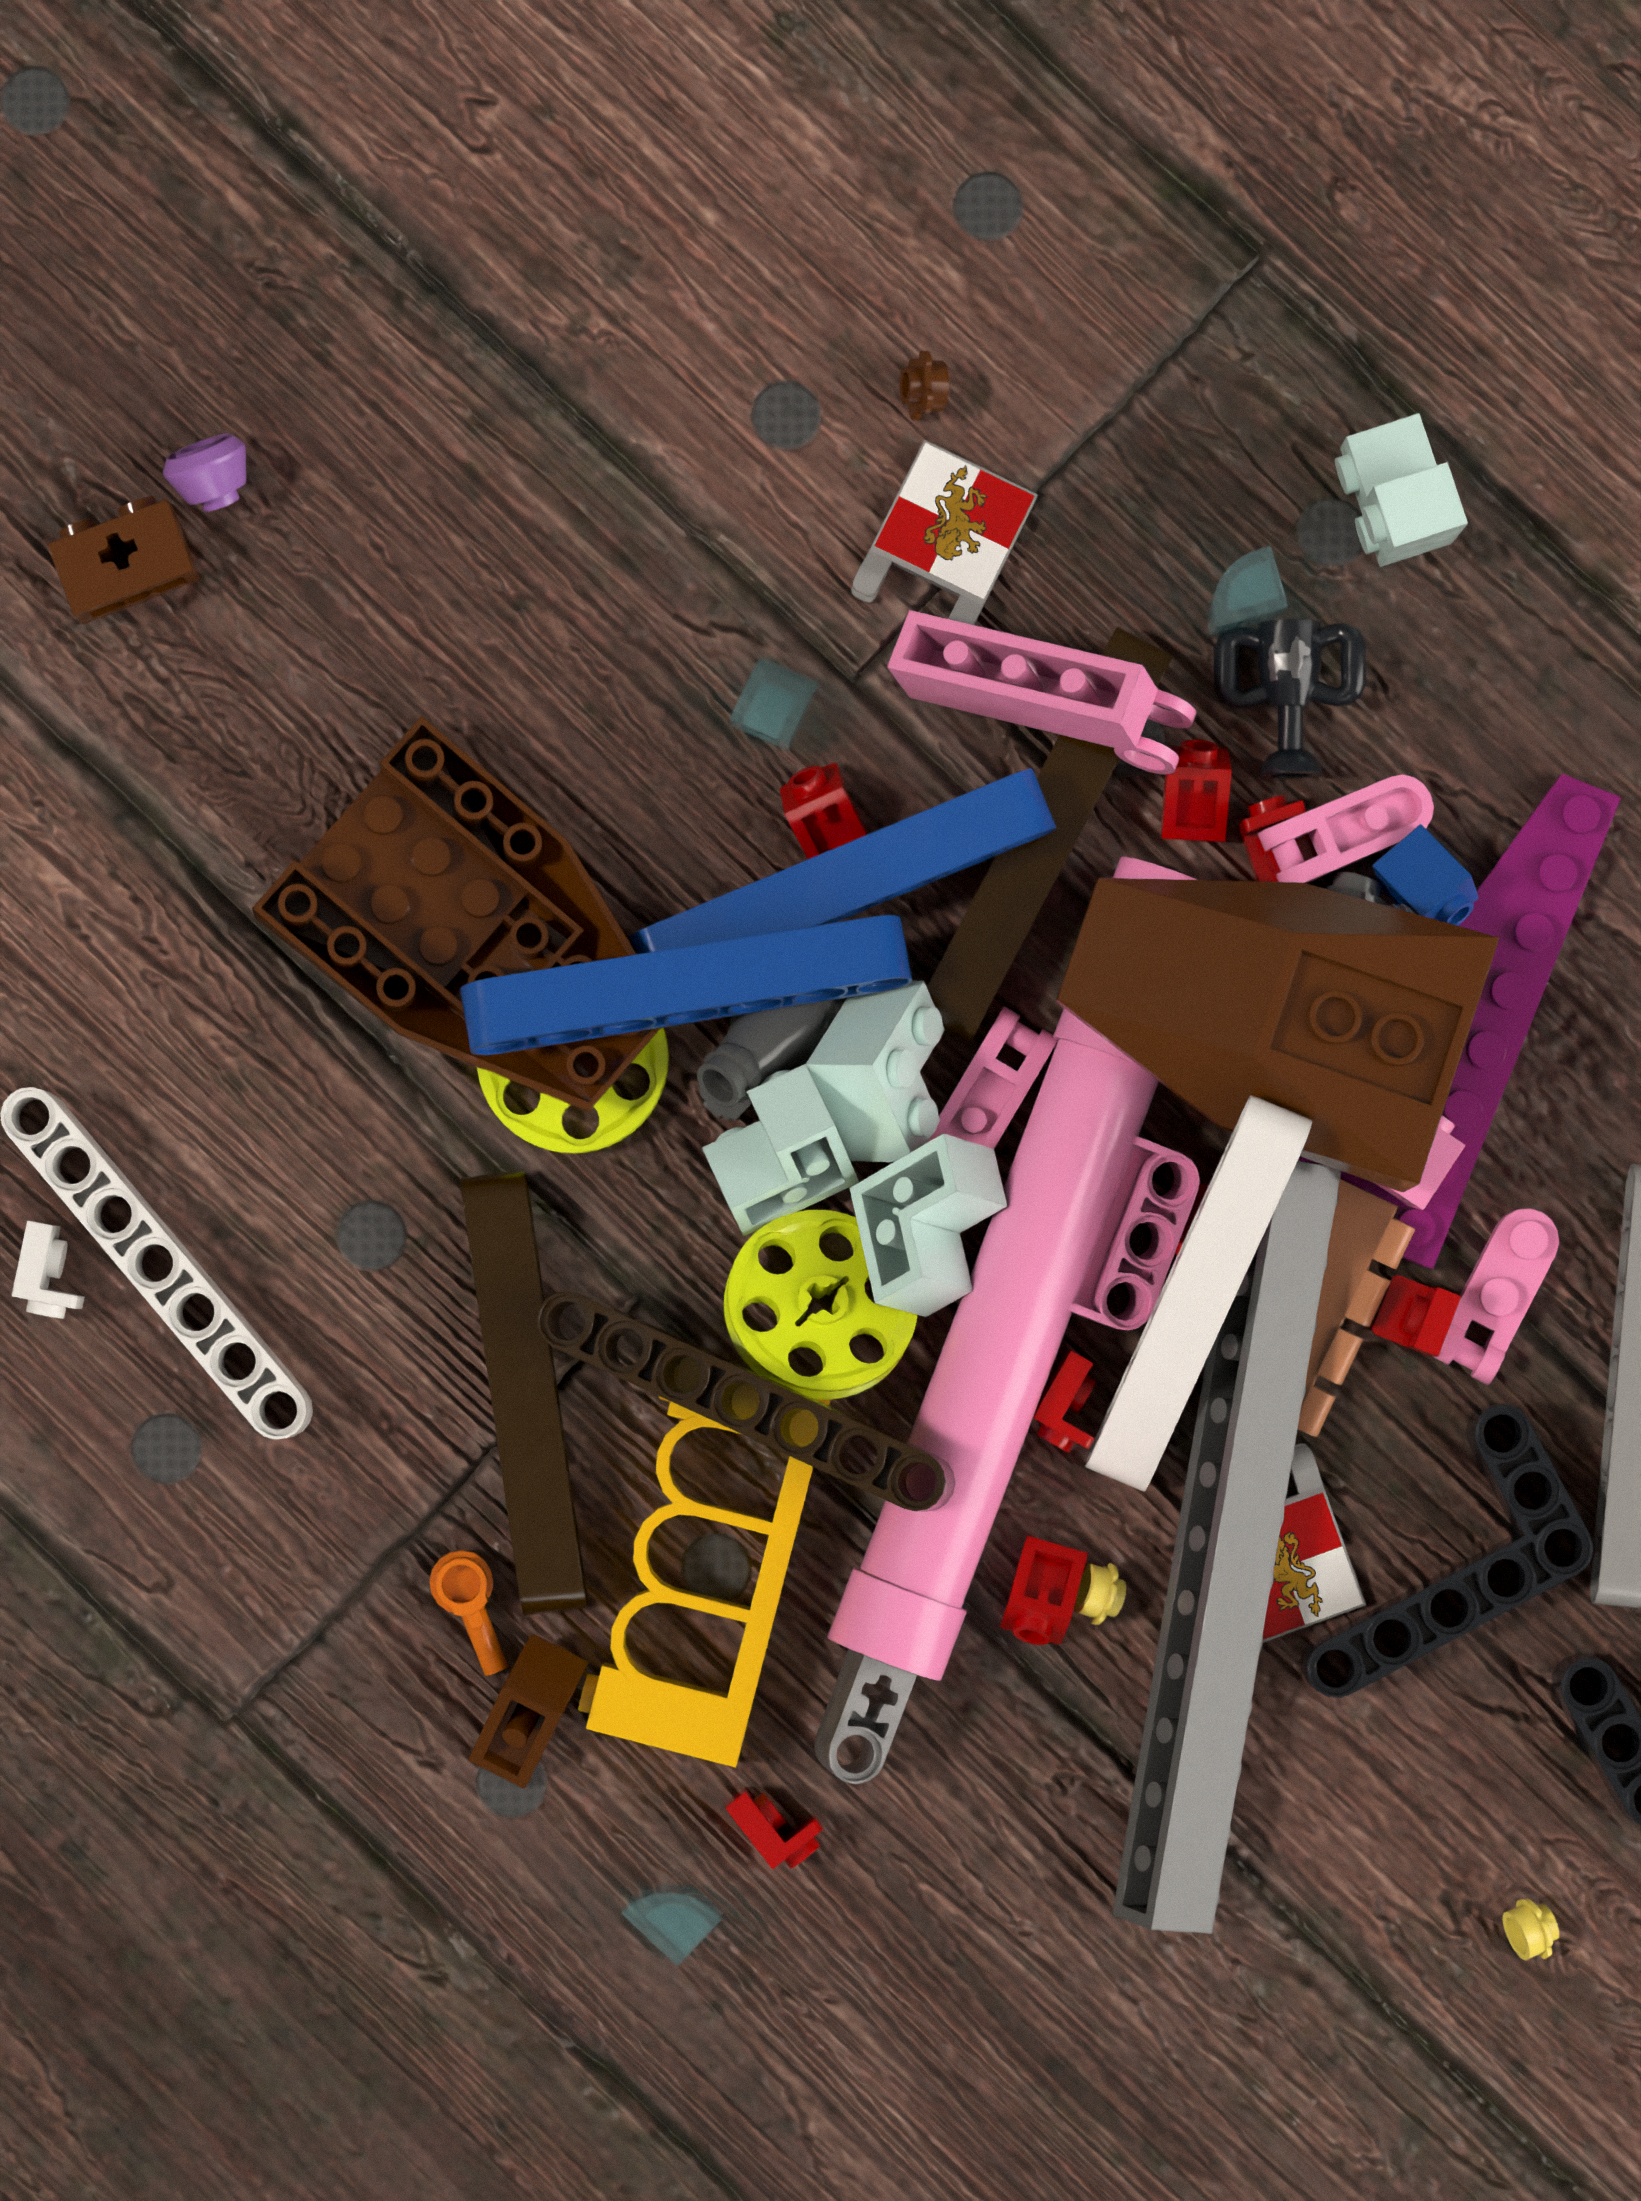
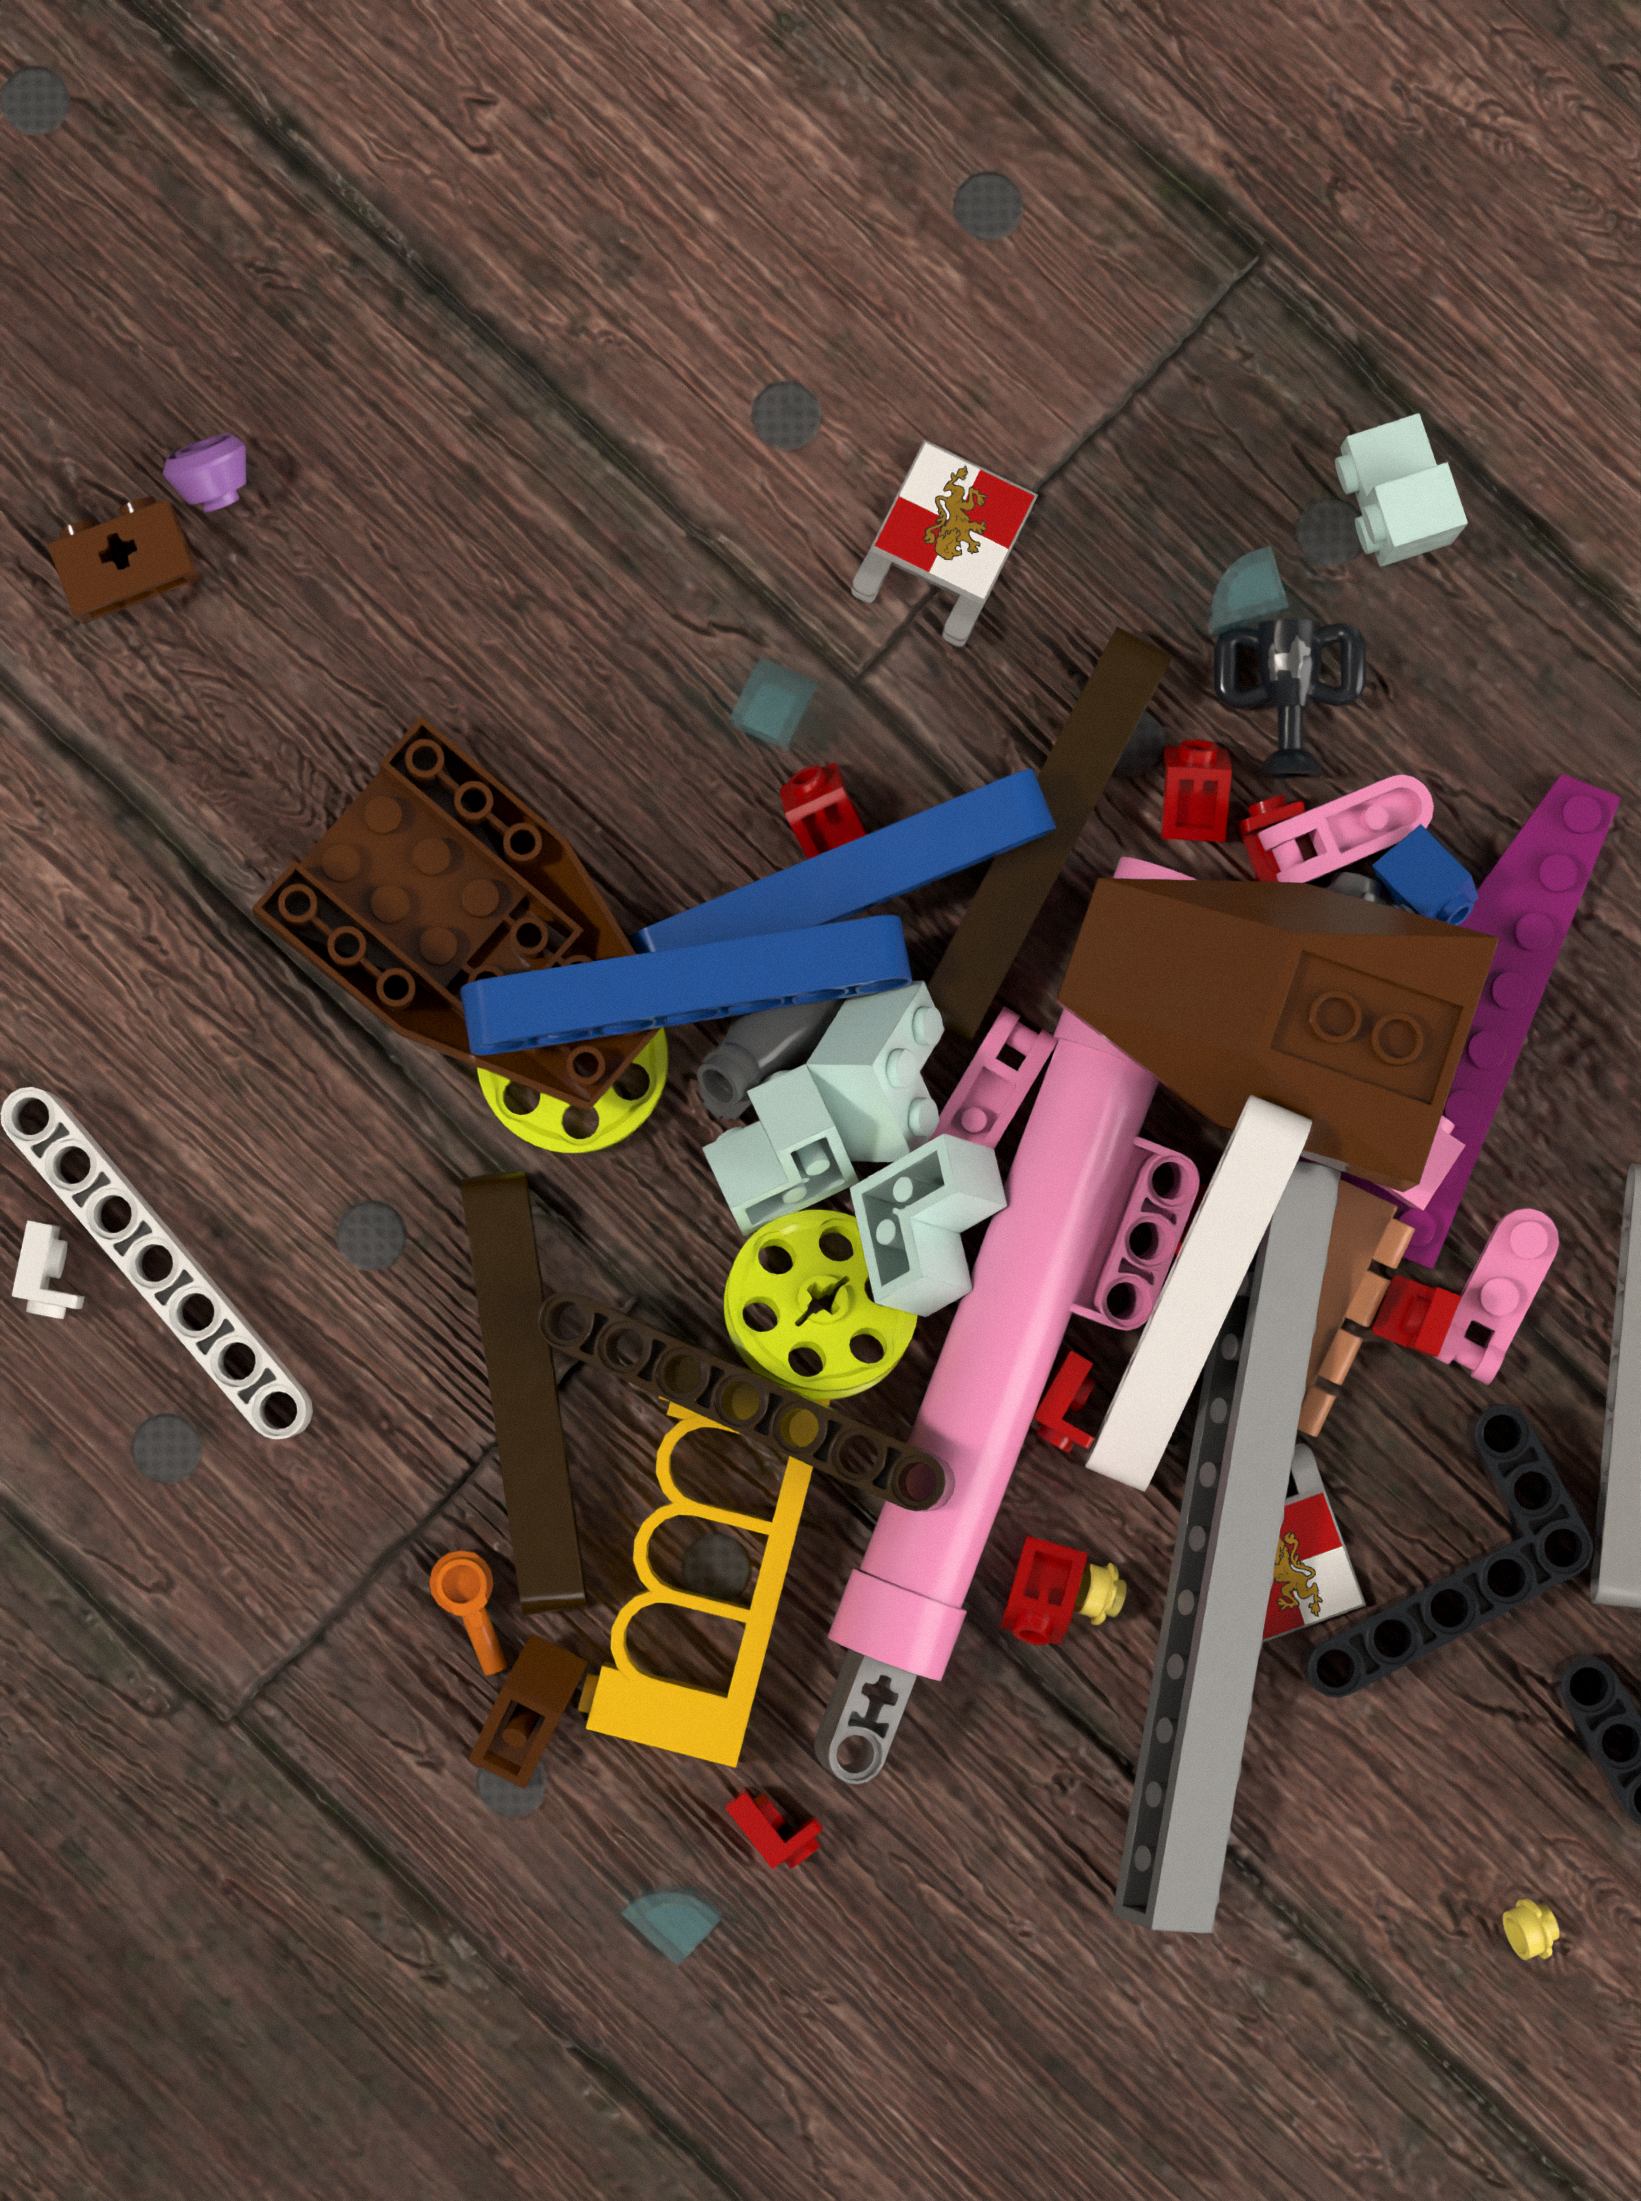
(924, 385): reddish brown plate -> none
(1037, 686): bright pink hinge -> none

